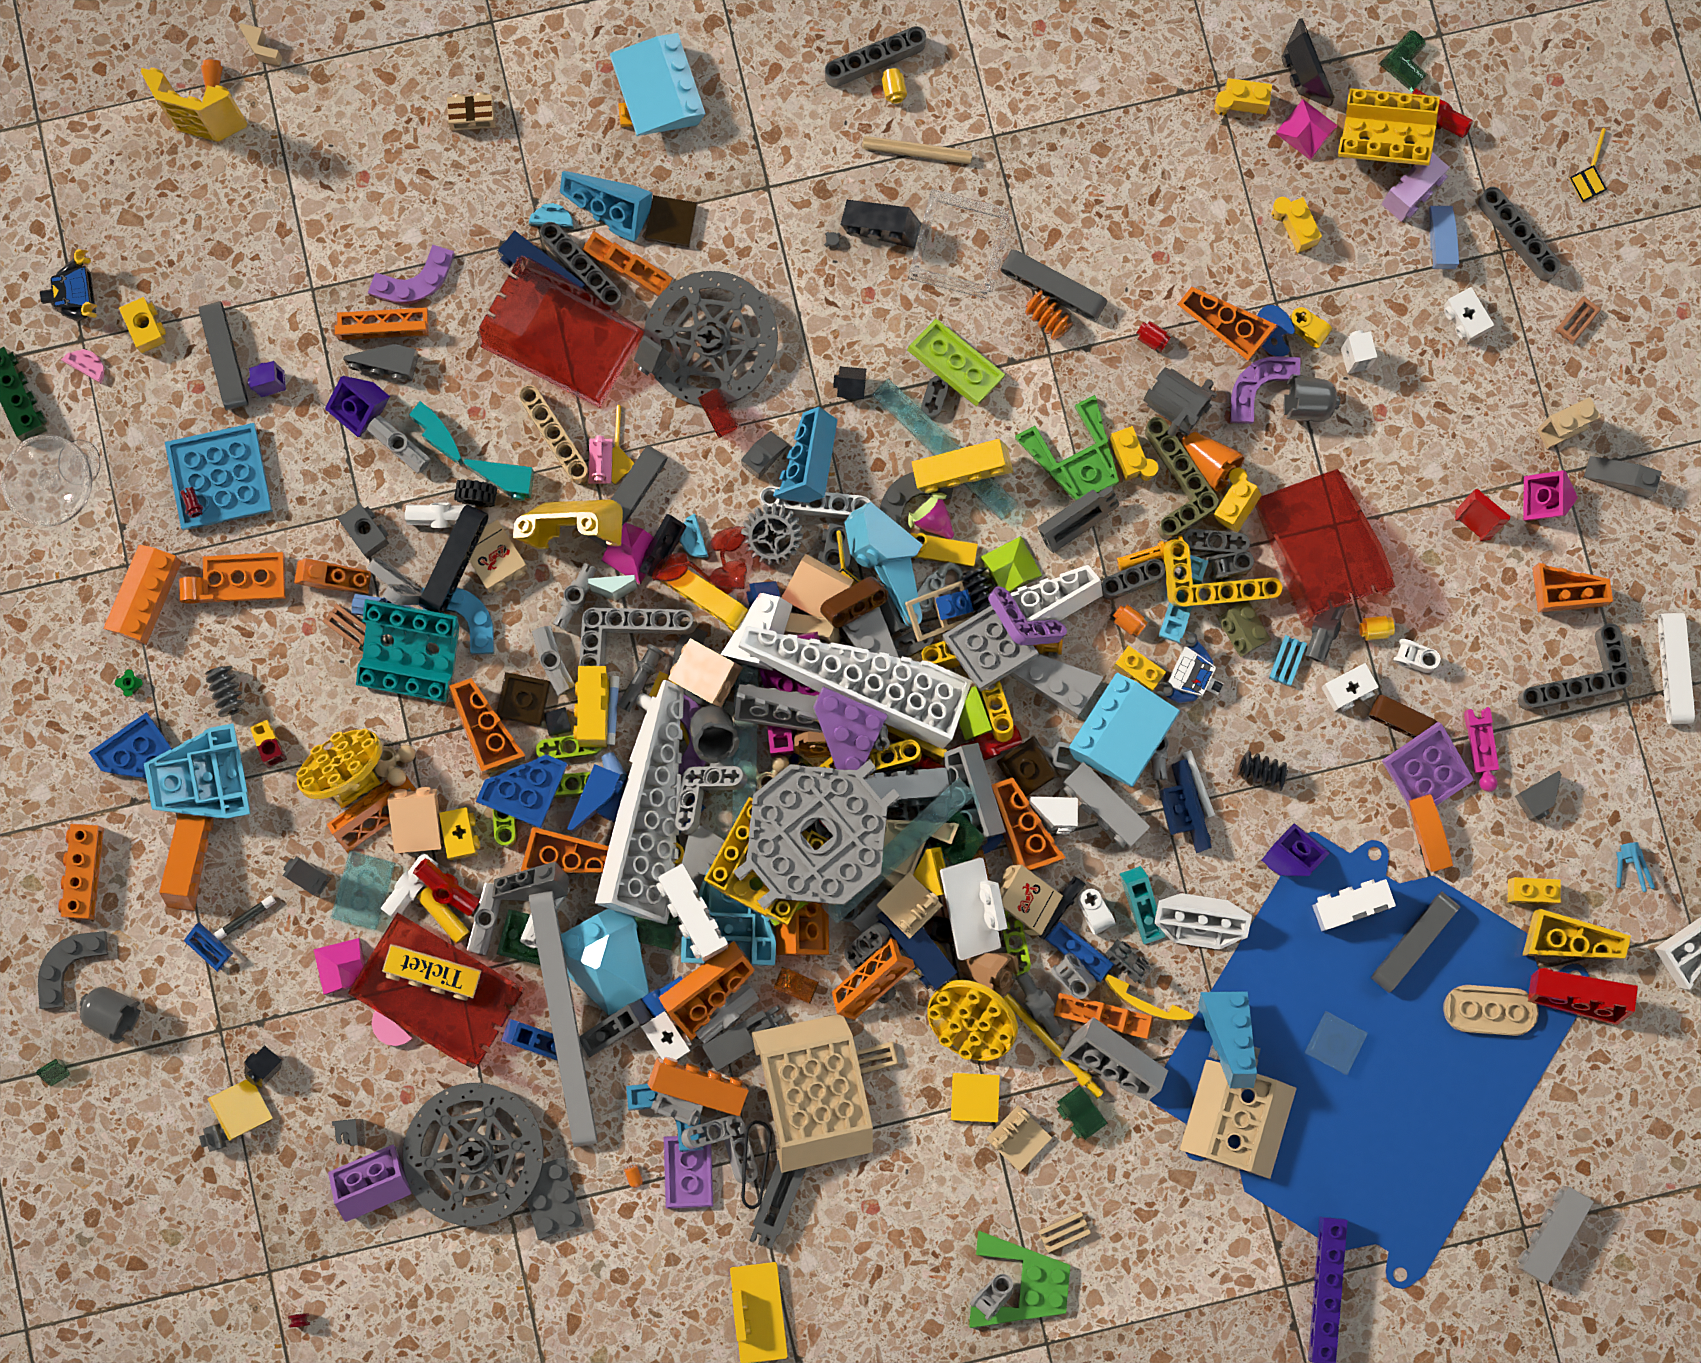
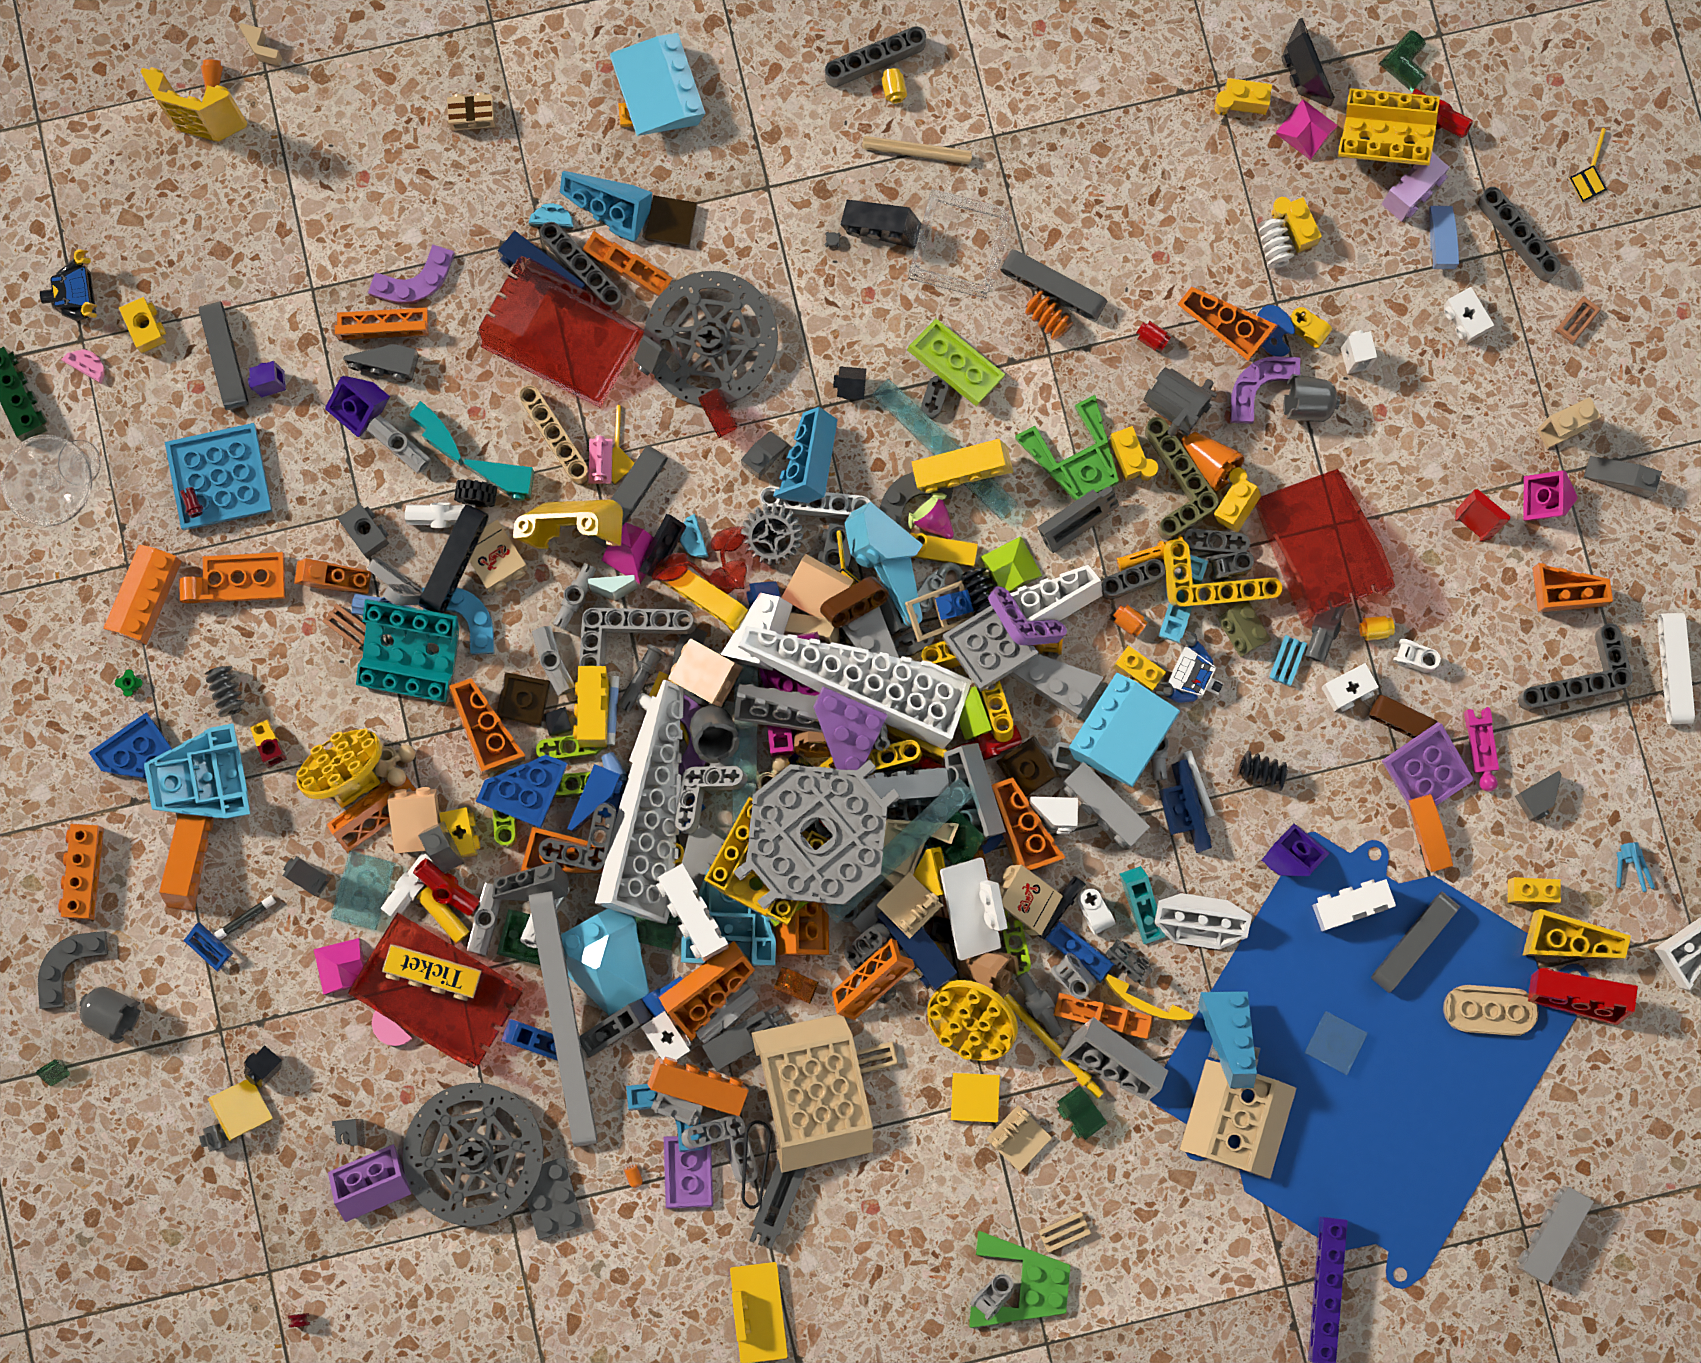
(441, 847): none -> dark grey slope
(585, 851): none -> dark grey beam
(1275, 243): none -> white piece

